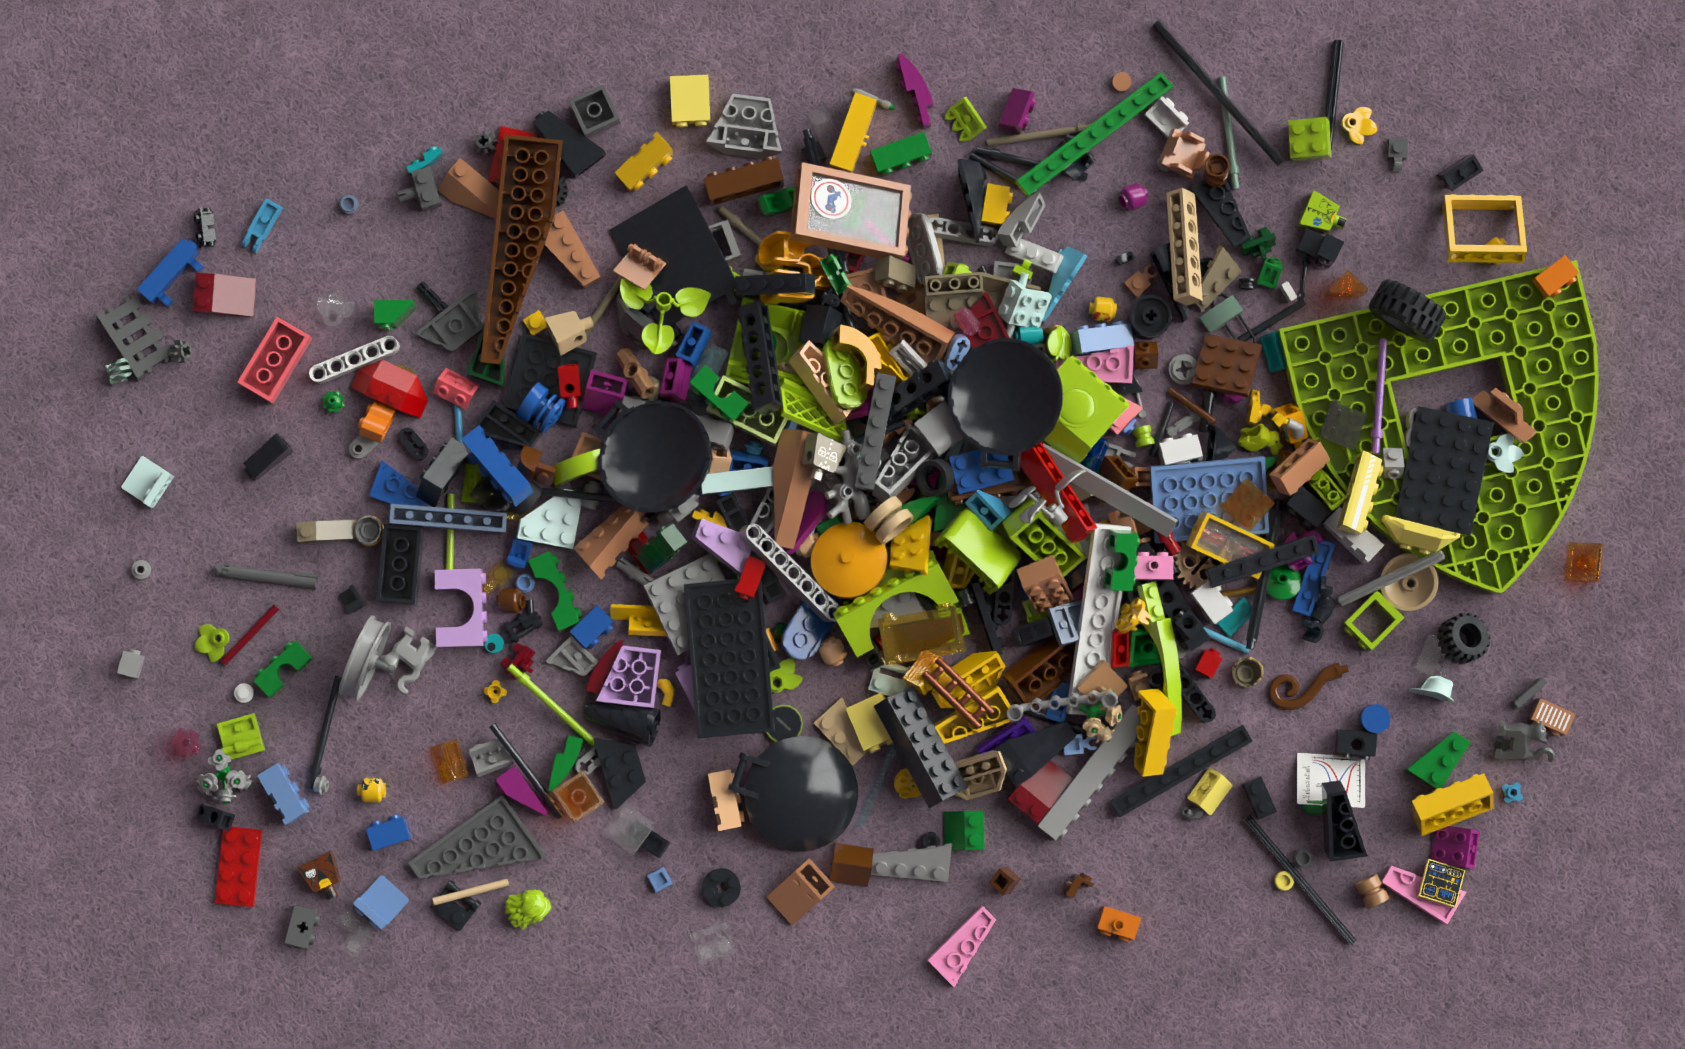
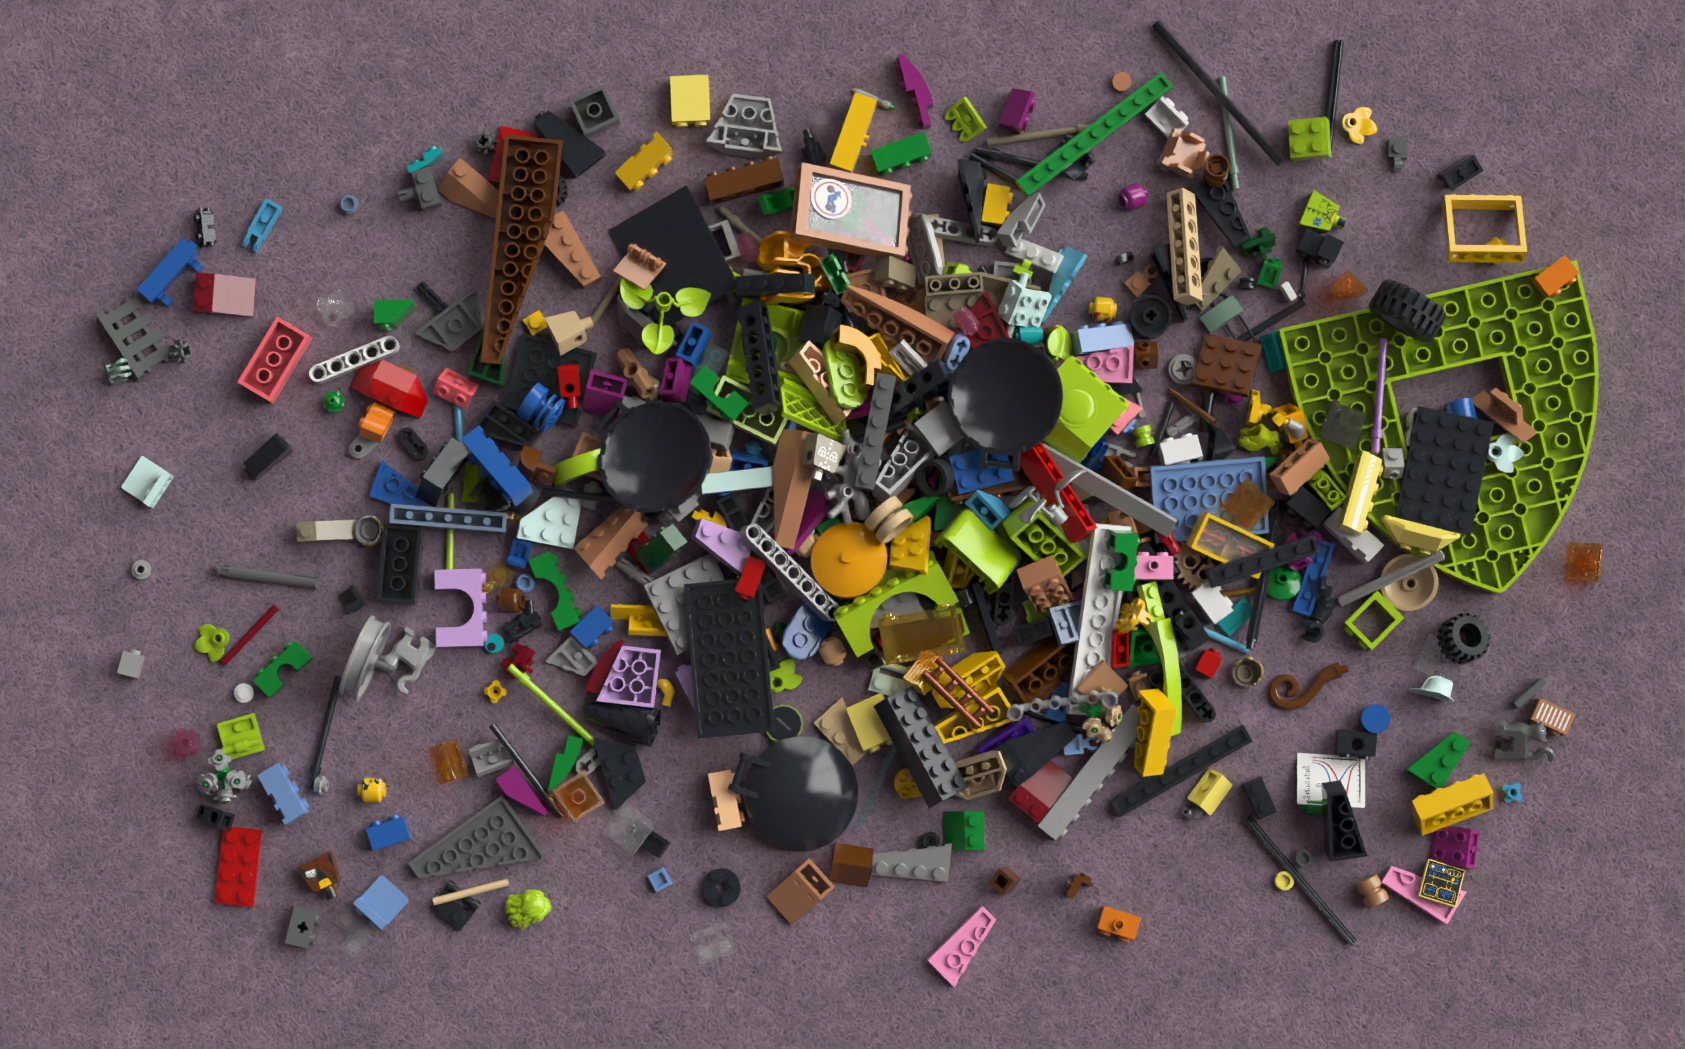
(747, 246): none -> clear pink brick

